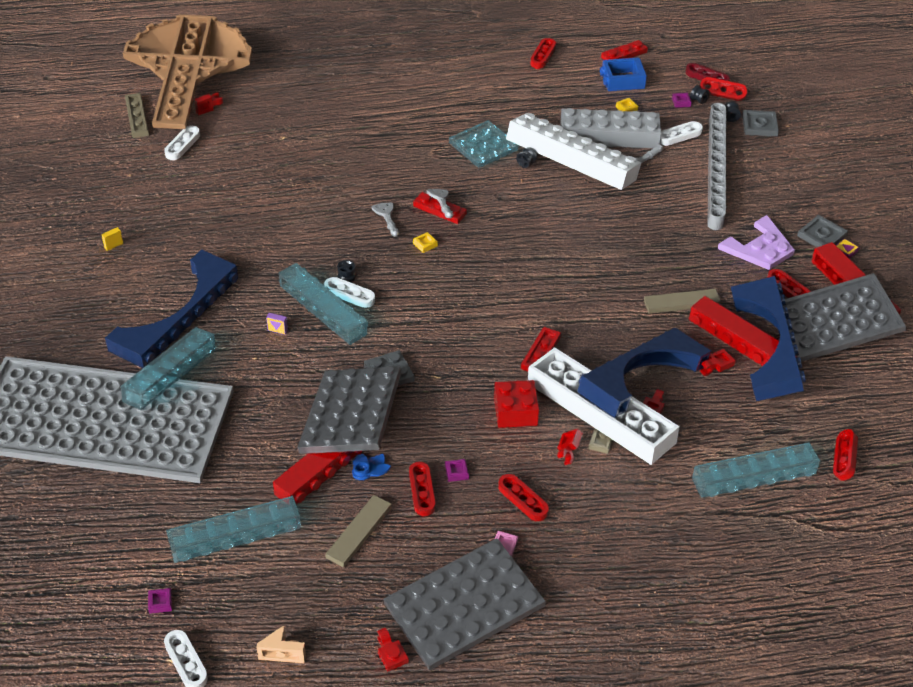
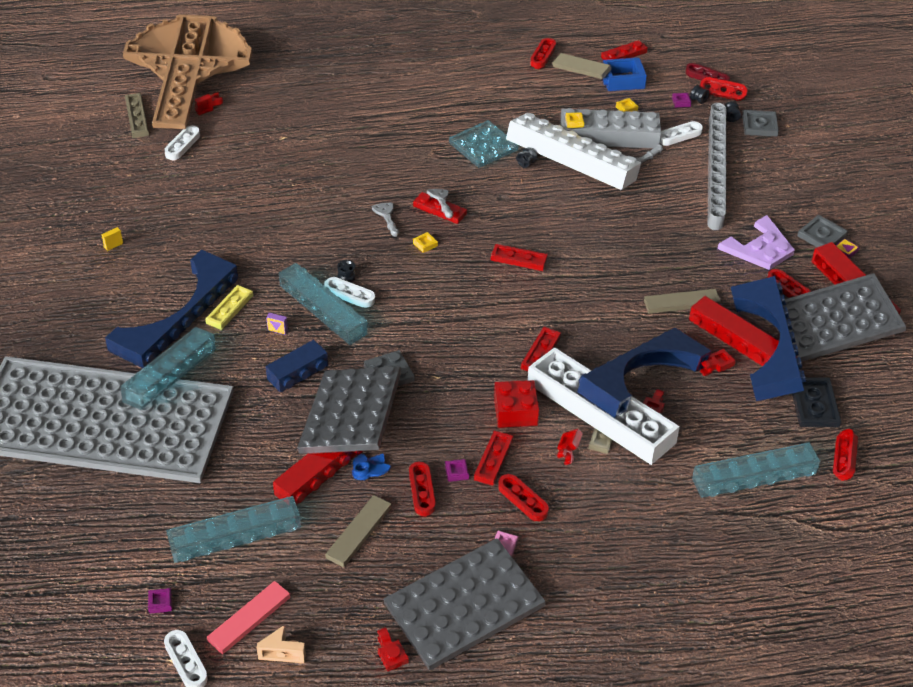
(229, 307): none -> light yellow tile
(248, 617): none -> coral tile
(296, 366): none -> dark blue brick
(493, 458): none -> red plate
(519, 257): none -> red plate
(574, 120): none -> yellow tile
(581, 66): none -> dark tan tile
(816, 404): none -> black plate

